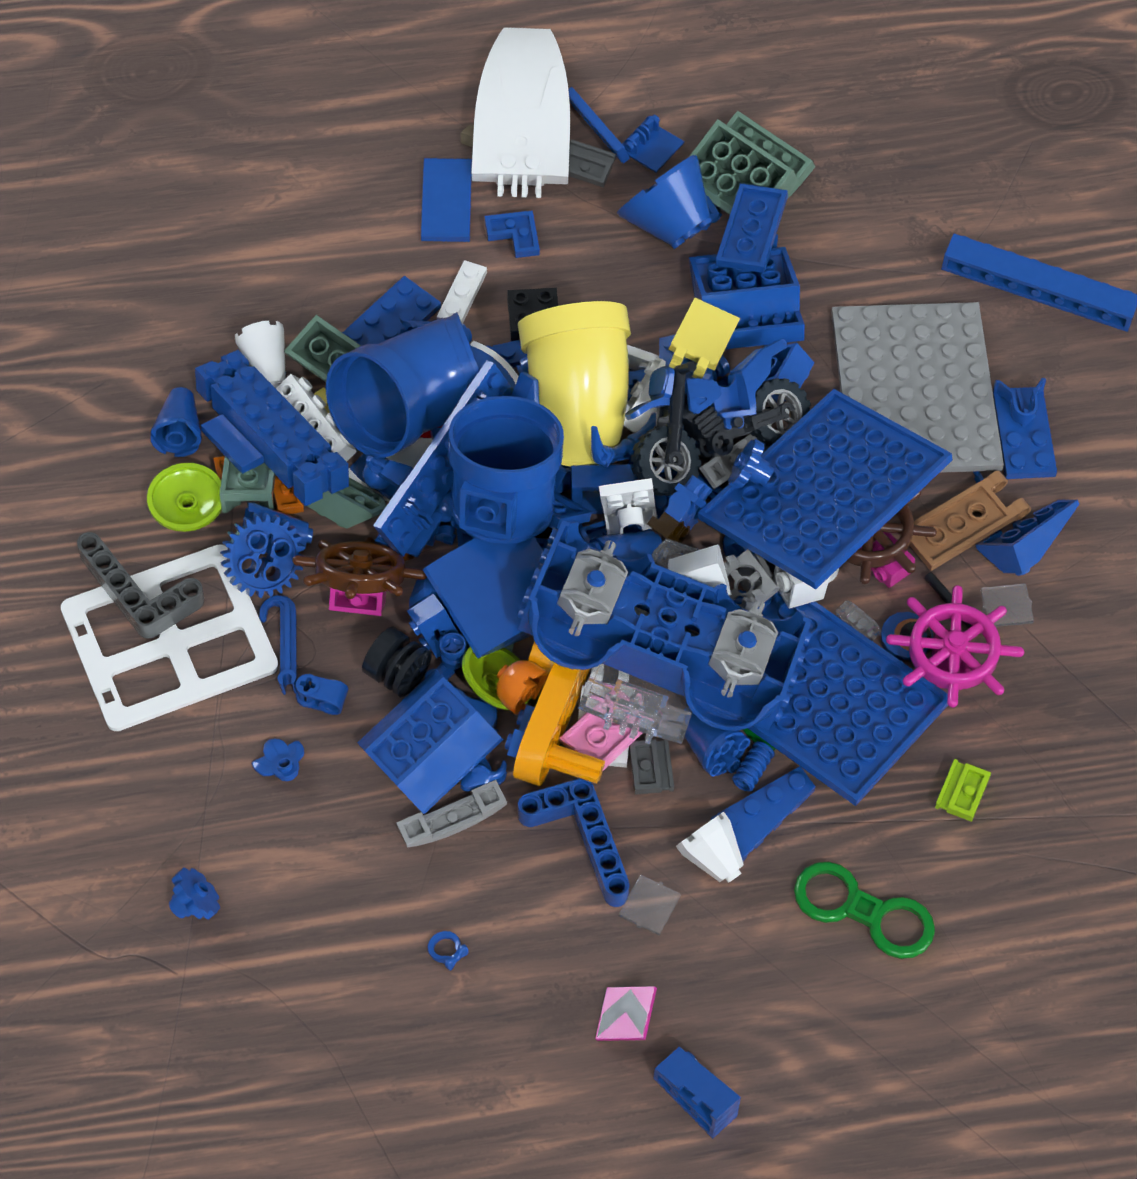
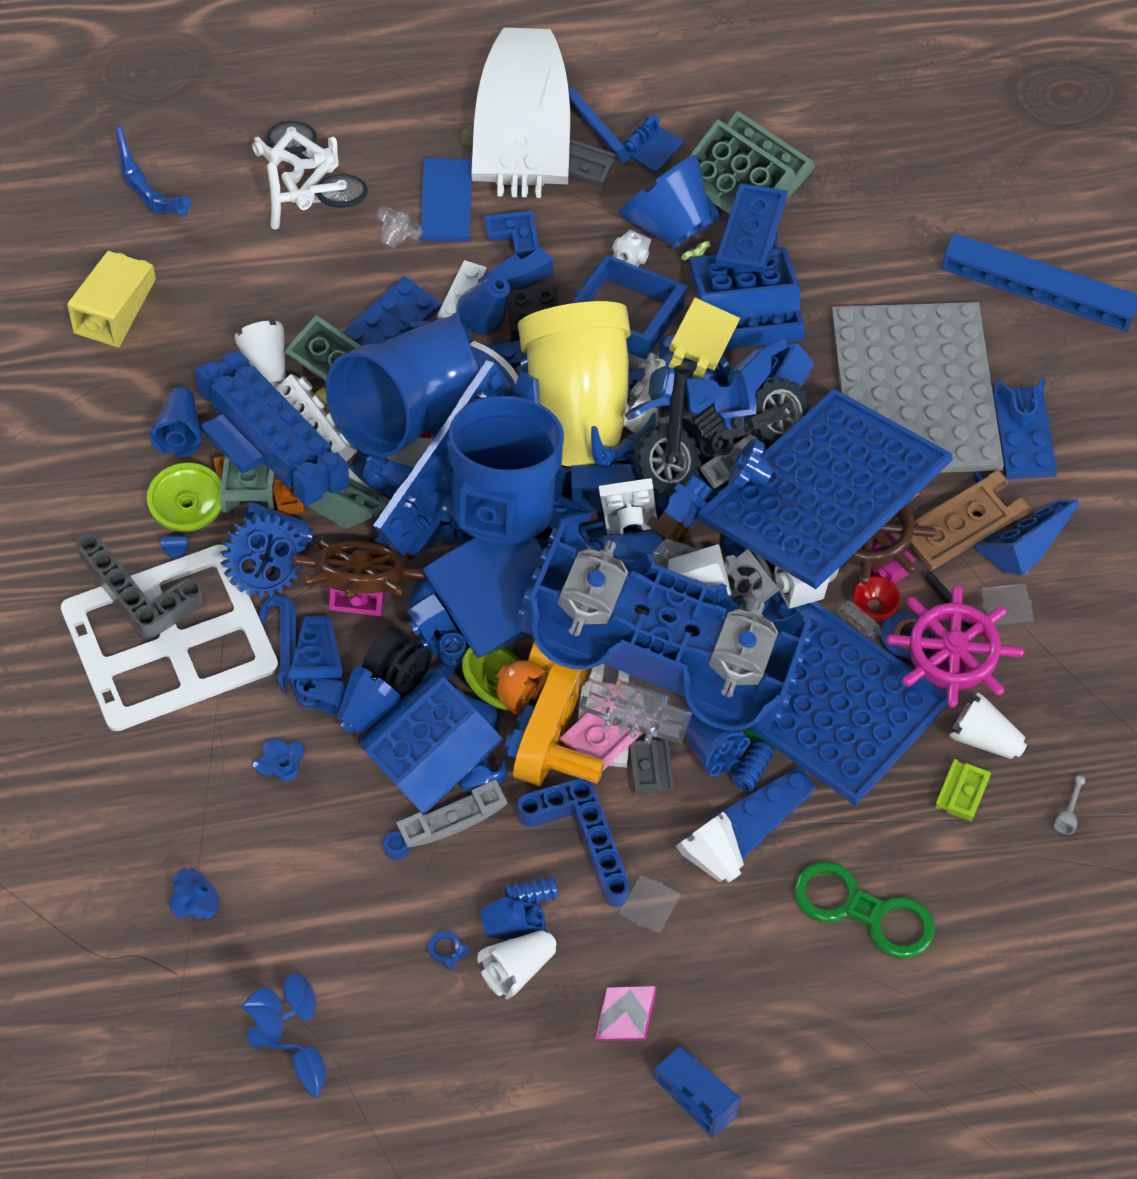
(111, 298): none -> light yellow slope
(136, 180): none -> blue animal
(174, 545): none -> blue plate
(265, 1009): none -> blue plant
(297, 137): none -> white piece
(316, 650): none -> blue wing
(365, 701): none -> blue cone
(395, 846): none -> blue tile
(396, 227): none -> clear plant
(484, 305): none -> blue cone
(512, 919): none -> blue slope
(515, 961): none -> white cone
(523, 272): none -> blue slope
(533, 891): none -> blue piece
(632, 248): none -> white brick
(644, 282): none -> blue window
(698, 251): none -> yellowish green plant
(880, 590): none -> red piece
(988, 729): none -> white cone
(1067, 821): none -> light grey hinge

